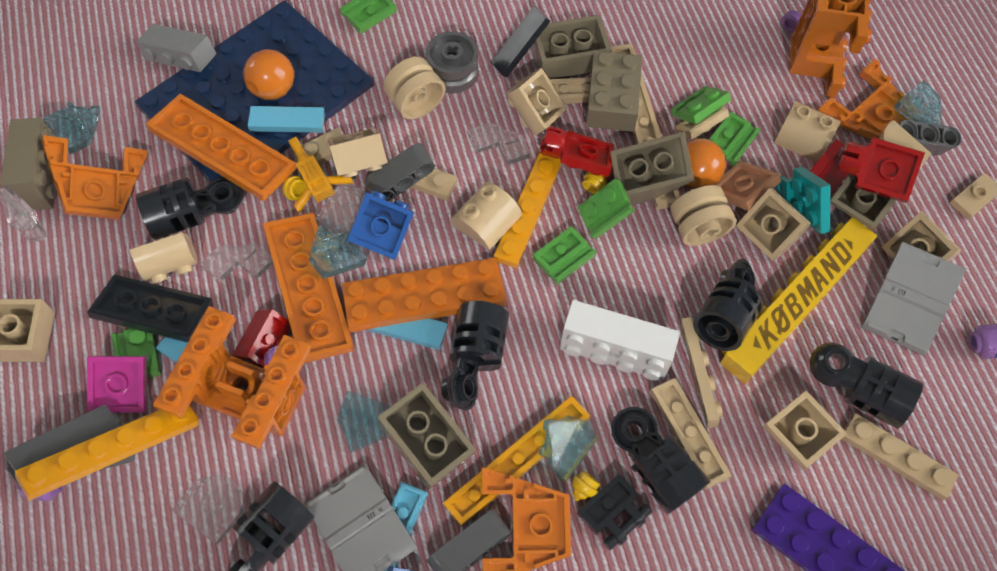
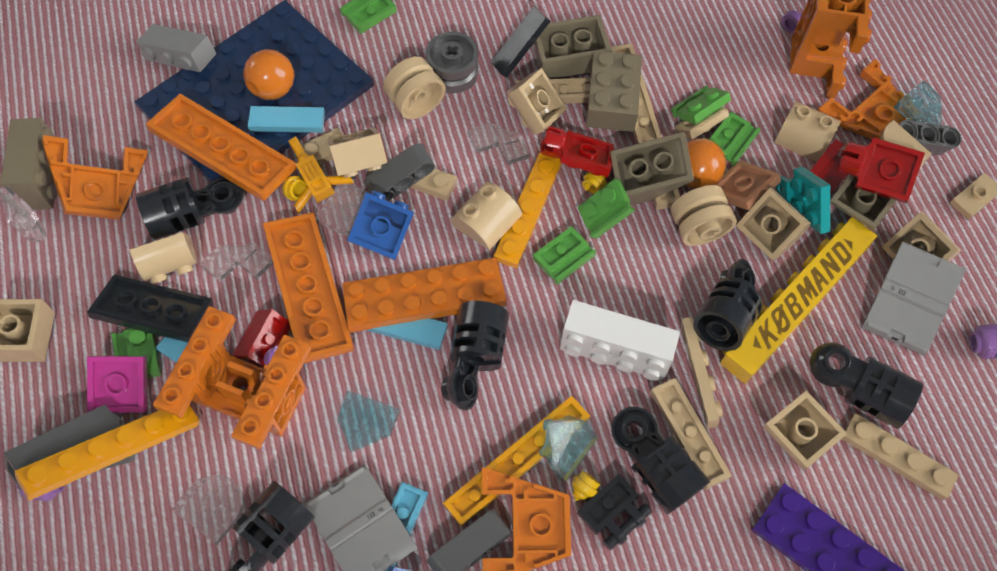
(75, 124): clear light blue slope -> none
(334, 254): clear light blue slope -> none
(425, 436): dark tan brick -> none

